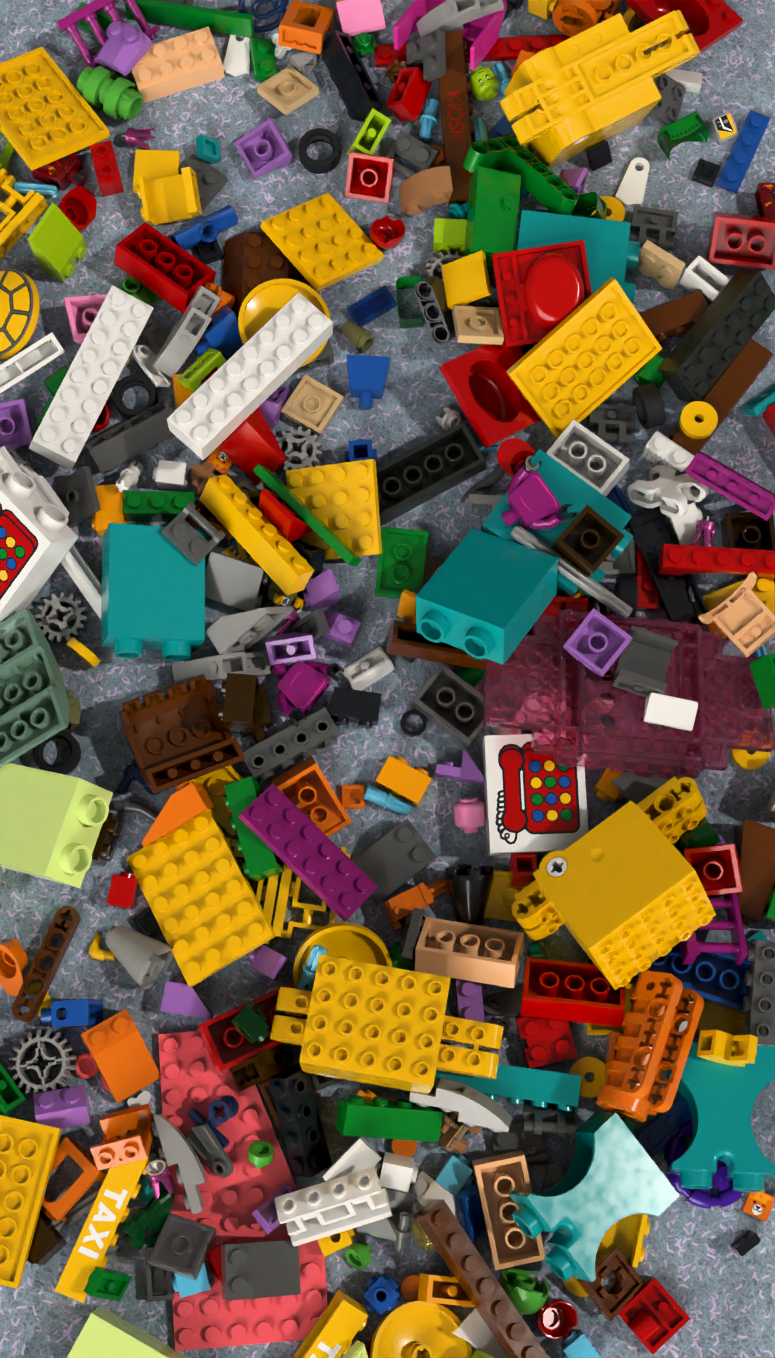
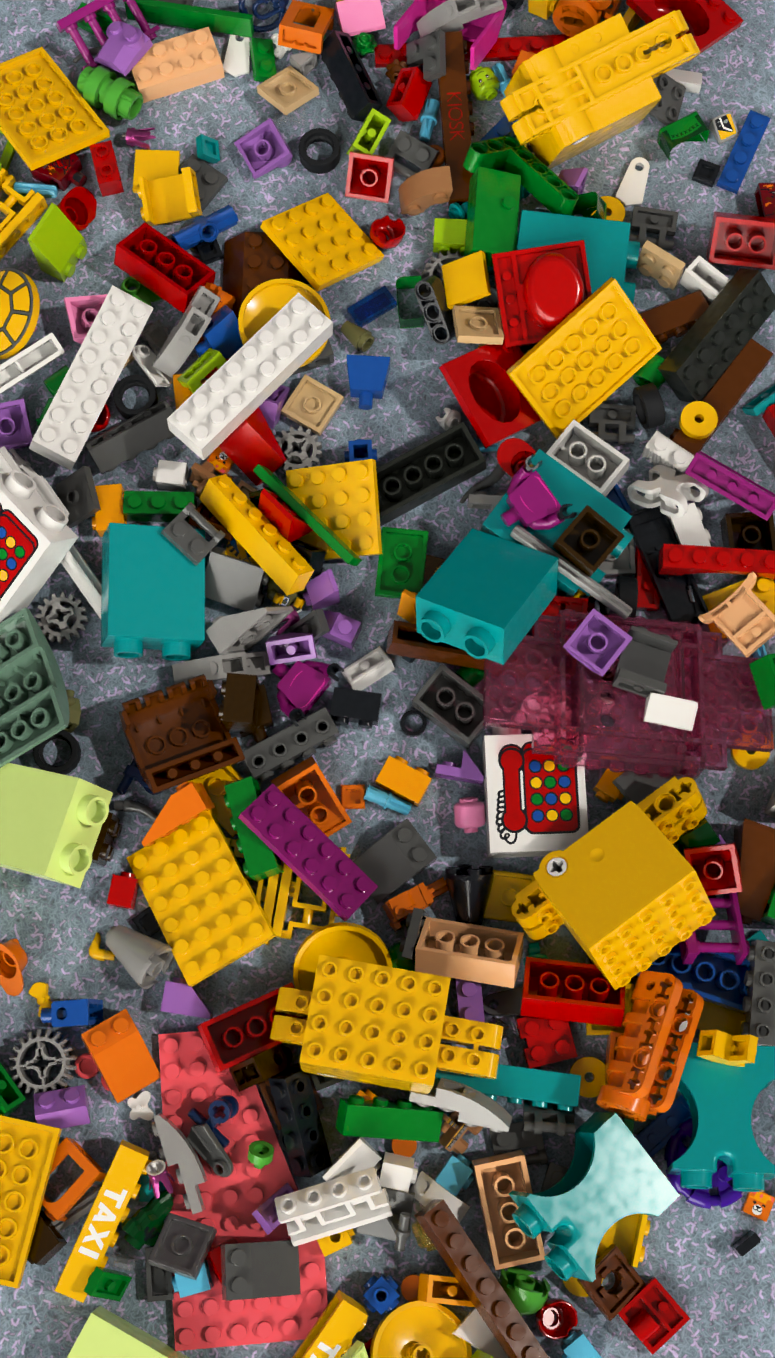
(46, 976): reddish brown beam -> none
(83, 652): yellow piece -> none
(123, 1137): orange panel -> none
(129, 476): white axle -> none
(251, 1023): dark green brick -> none
(268, 962): medium lavender slope -> none
(308, 976): medium azure axle -> none
(359, 1255): bright green tile -> none
(470, 1212): blue tile -> none
(480, 131): medium azure axle -> none
(522, 869): red brick -> none
(598, 155): black tile -> none
(708, 530): flat silver piece -> none

